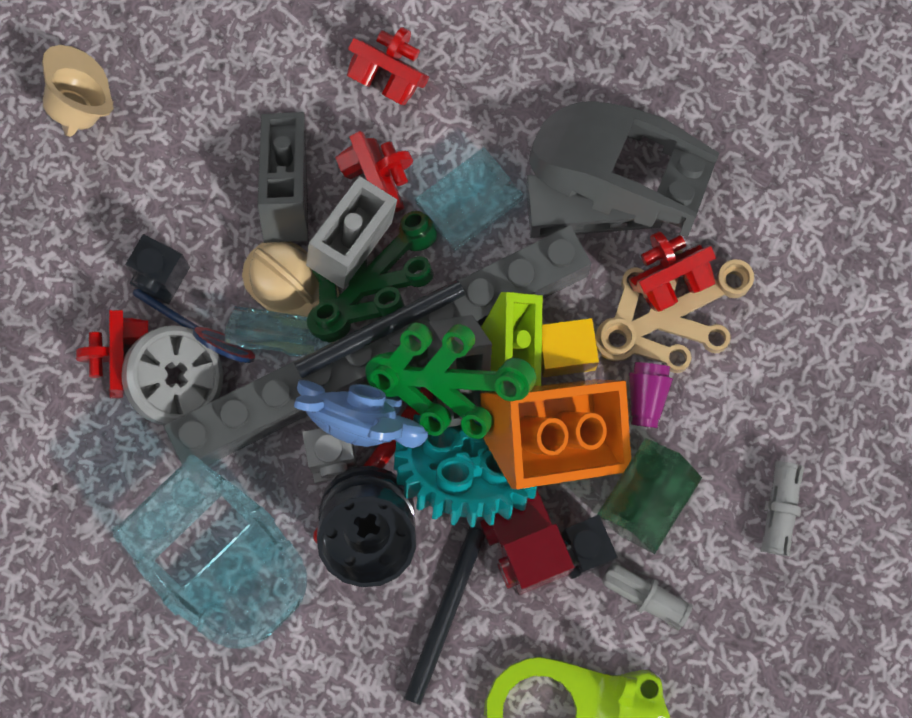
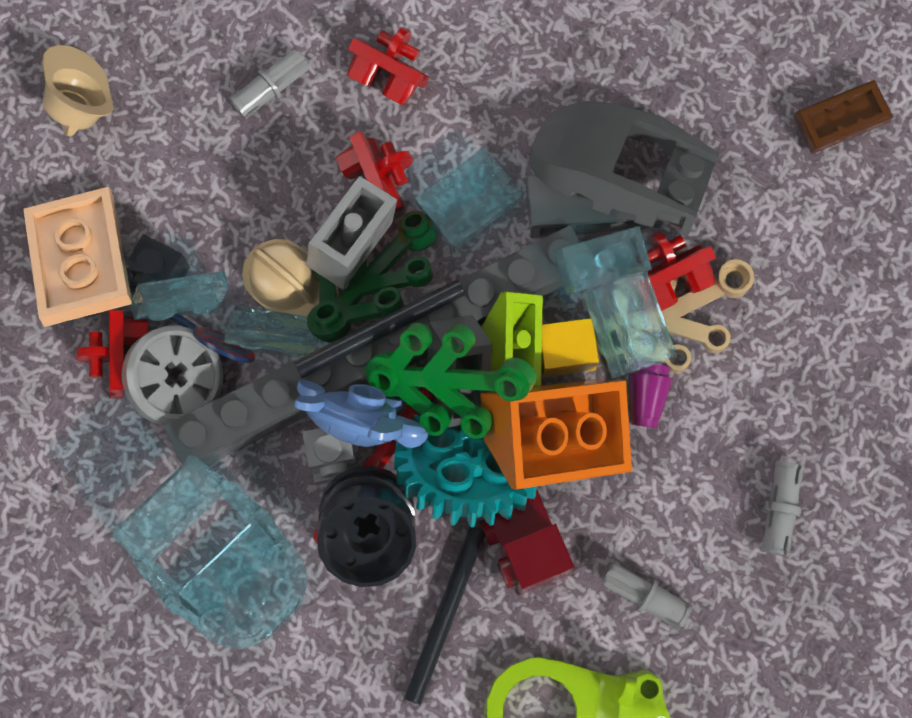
(77, 256): none -> light nougat plate
(167, 297): none -> clear light blue plate
(269, 83): none -> light grey axle
(283, 178): dark grey slope -> none
(588, 546): black brick -> none
(602, 260): none -> clear light blue plate
(629, 324): none -> clear light blue plate
(650, 495): clear green brick -> none
(843, 117): none -> reddish brown plate

